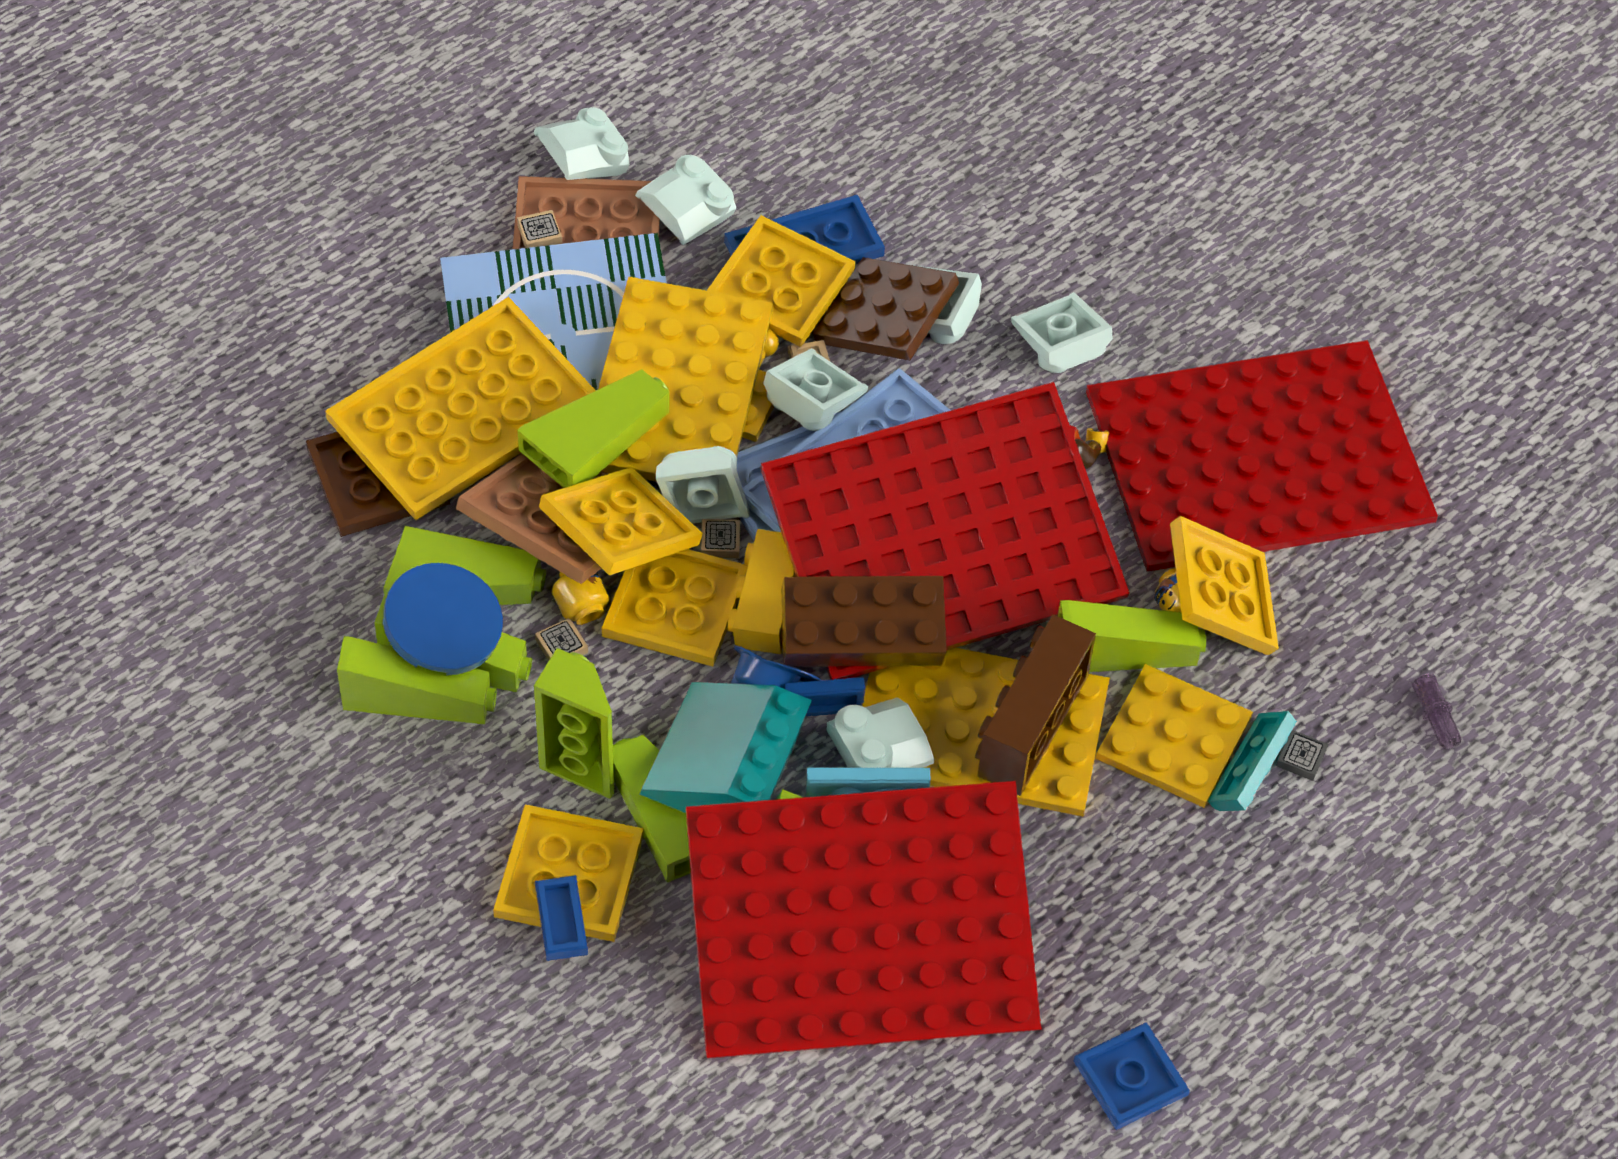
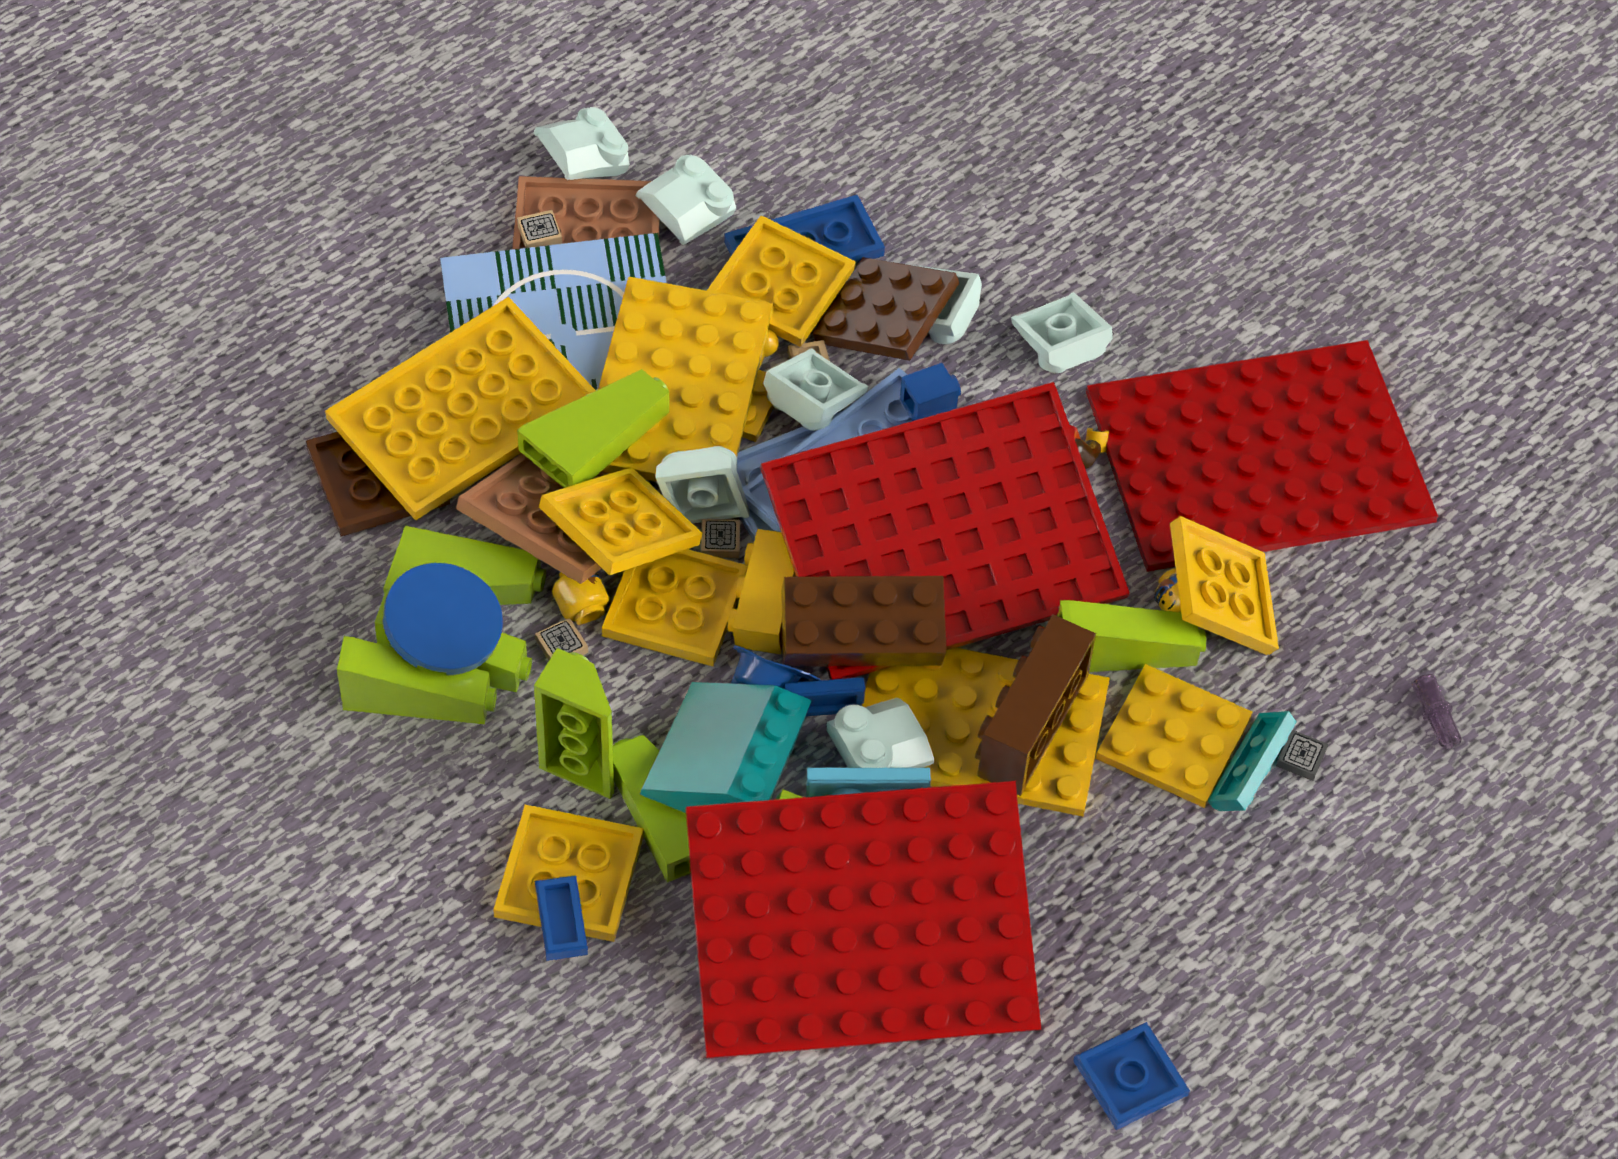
(929, 392): none -> blue brick

